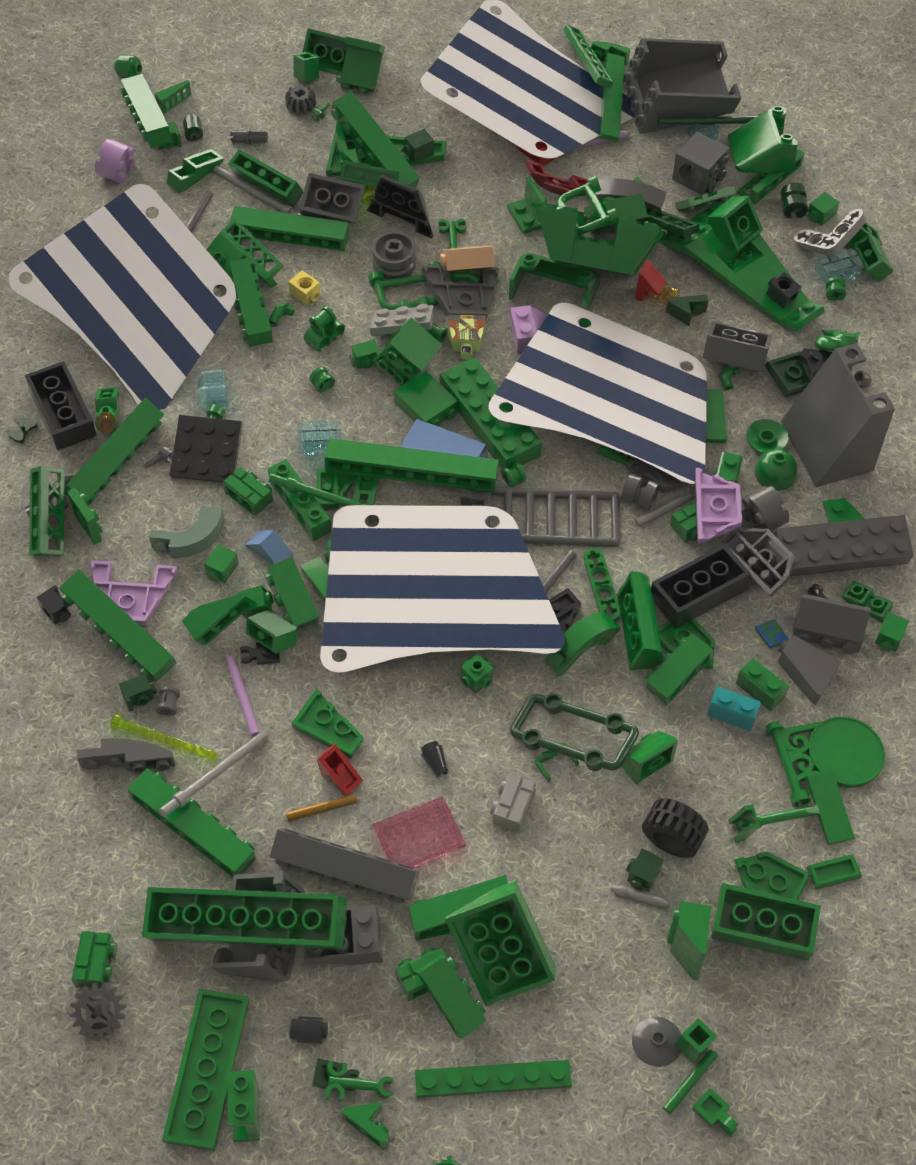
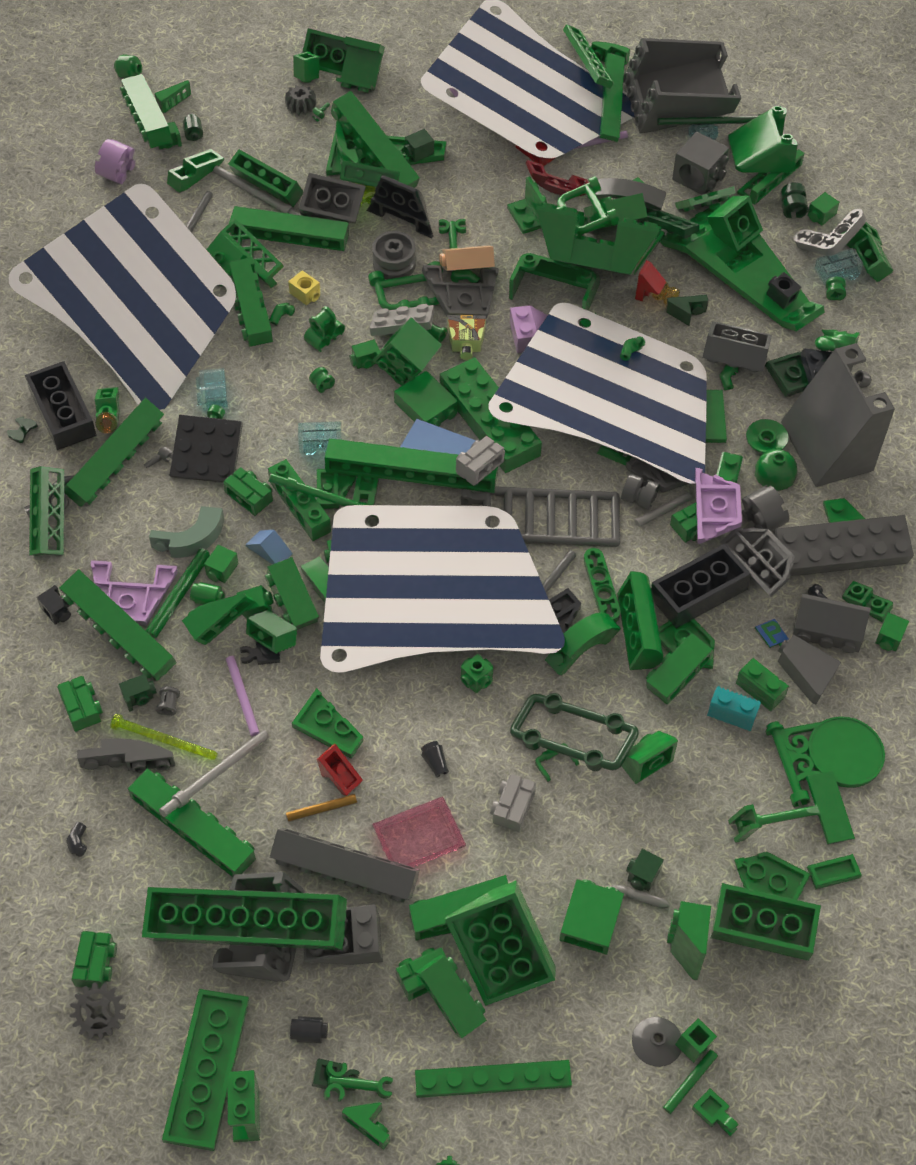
(74, 840): none -> black arm
(79, 703): none -> green brick
(85, 516): green plate -> none
(177, 593): none -> green axle
(206, 593): none -> green brick
(249, 136): dark grey axle -> none
(479, 460): none -> light grey brick
(513, 475): green wheel -> none
(591, 916): none -> green brick
(631, 345): none -> green arm
(675, 828): black tyre -> none

